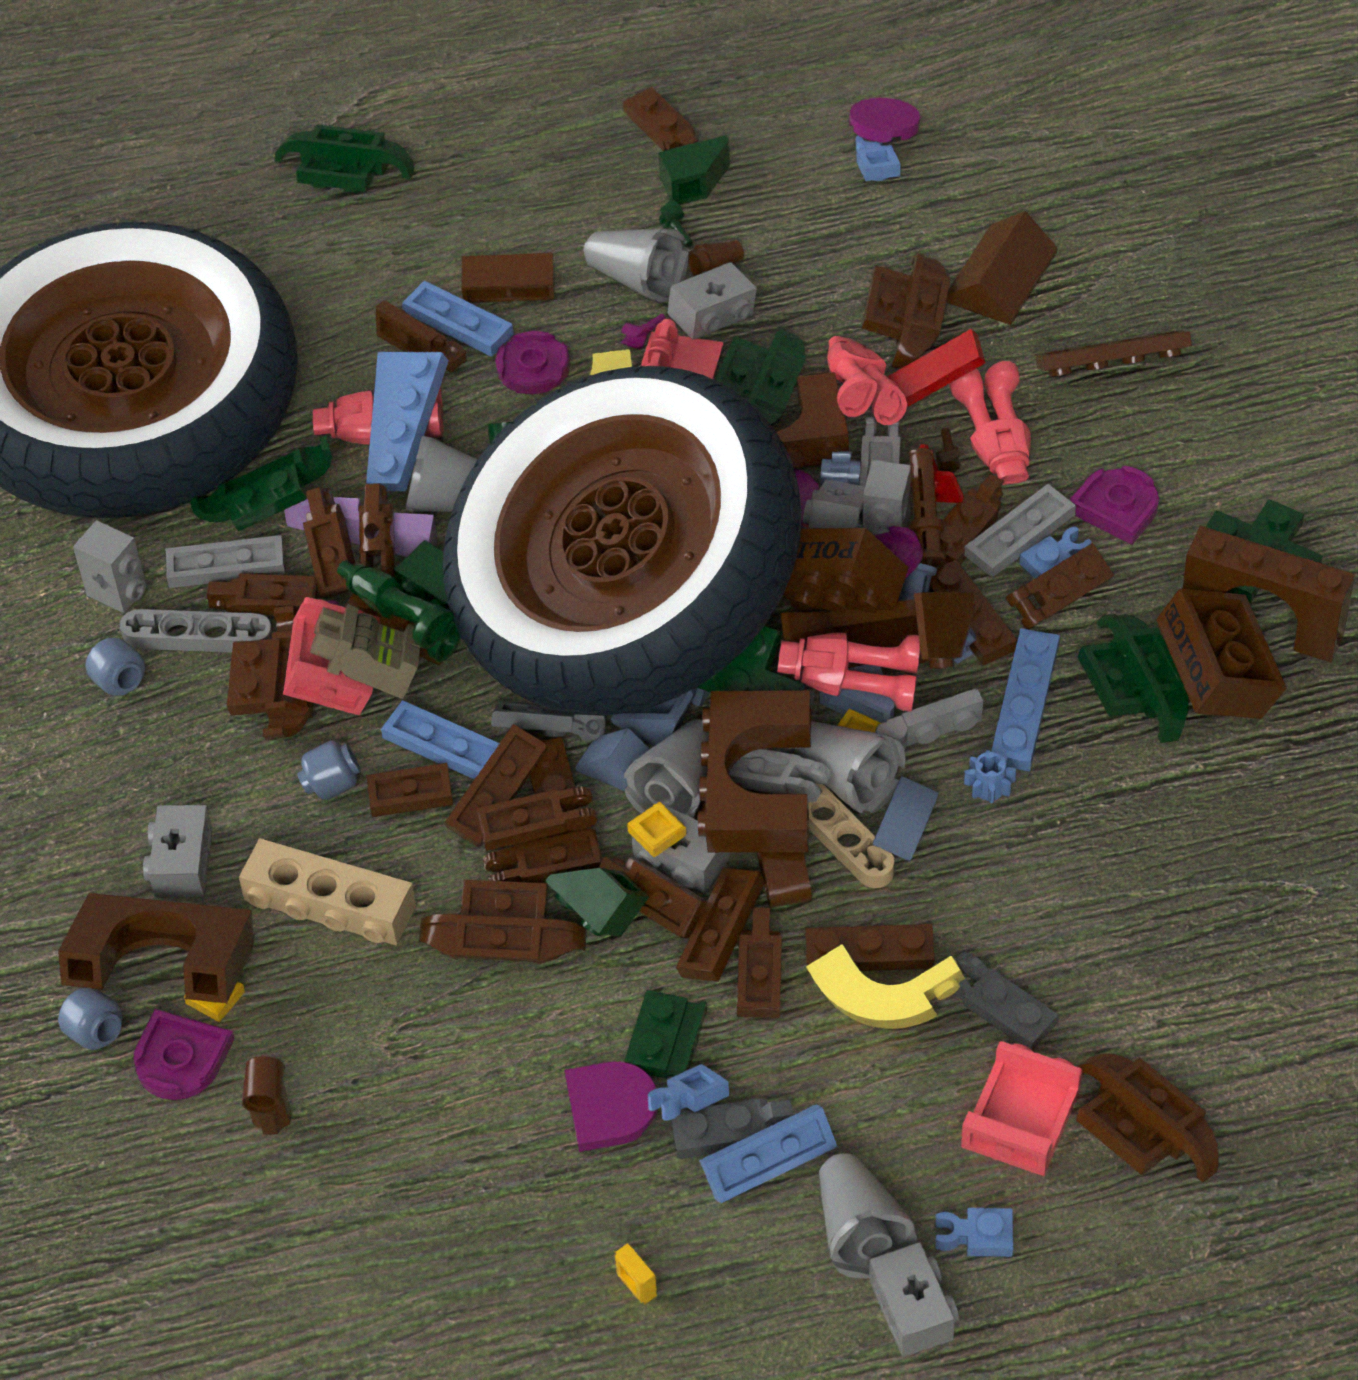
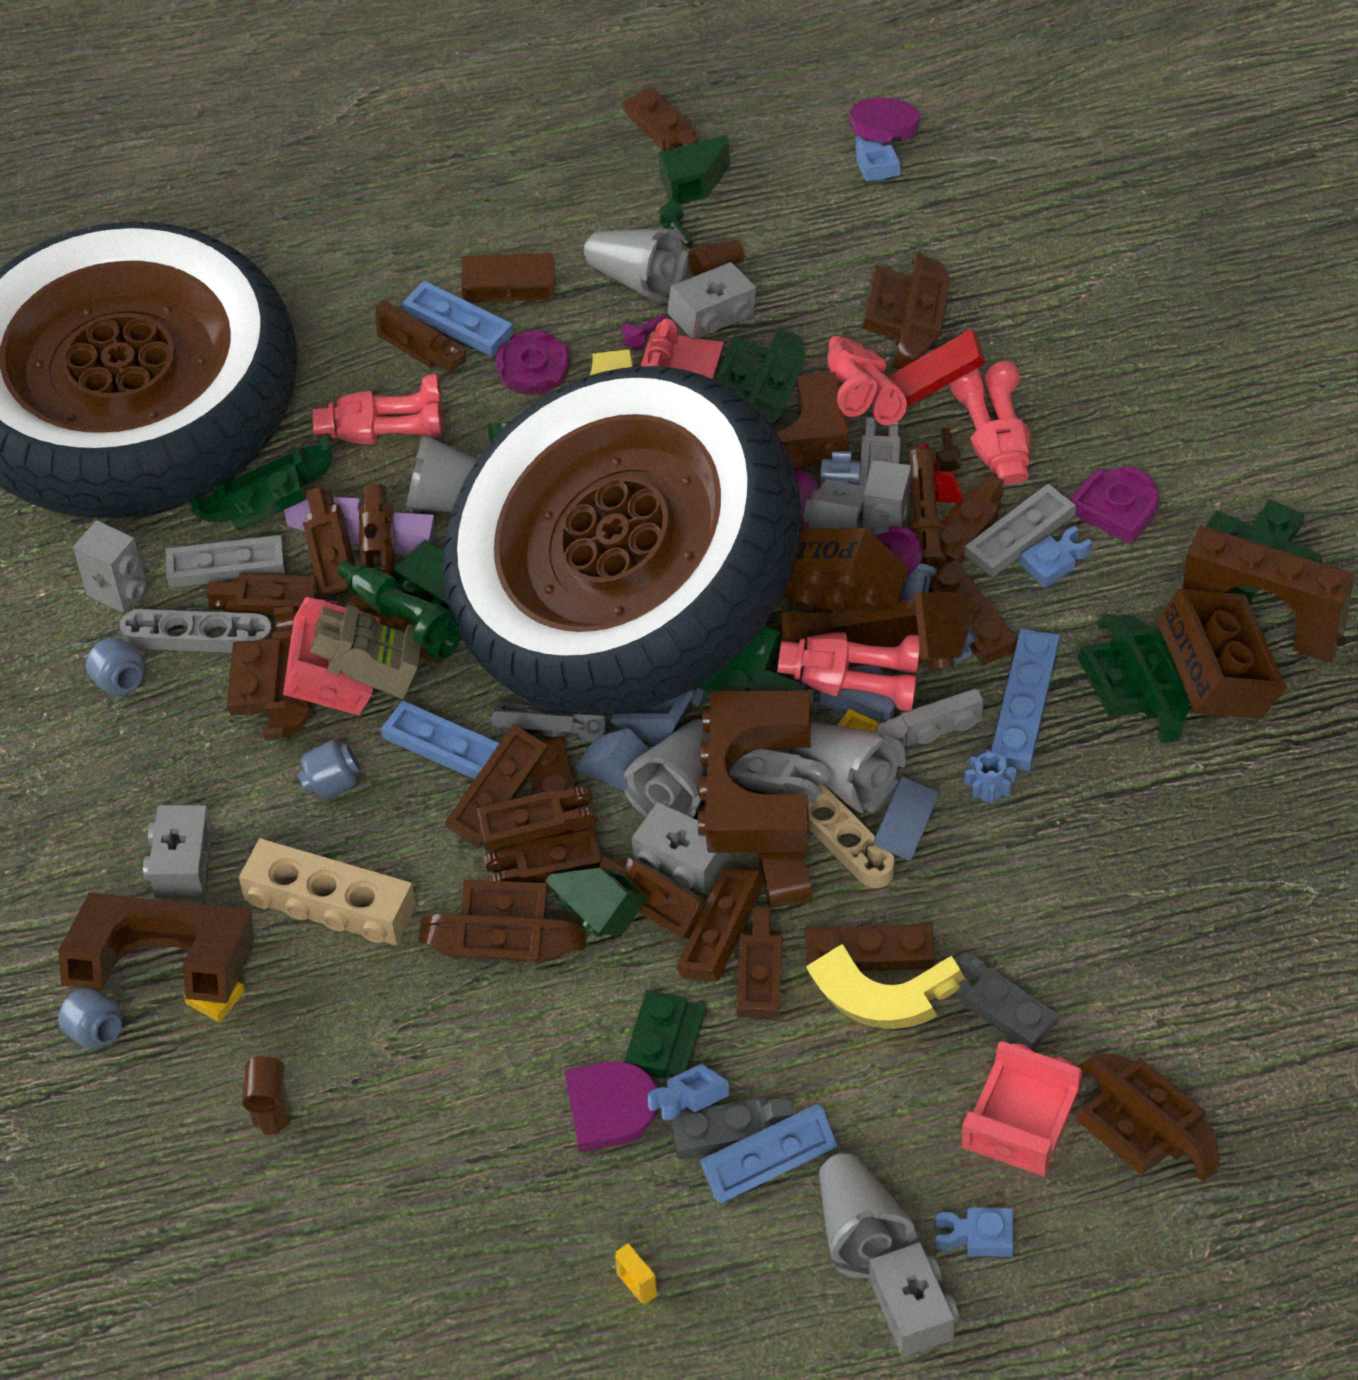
(179, 1055): magenta tile -> none
(344, 157): dark green plate -> none
(401, 411): medium blue wing -> none
(409, 790): reddish brown plate -> none
(656, 829): yellow tile -> none
(1003, 269): reddish brown slope -> none
(1060, 586): reddish brown plate -> none
(1130, 350): reddish brown plate -> none

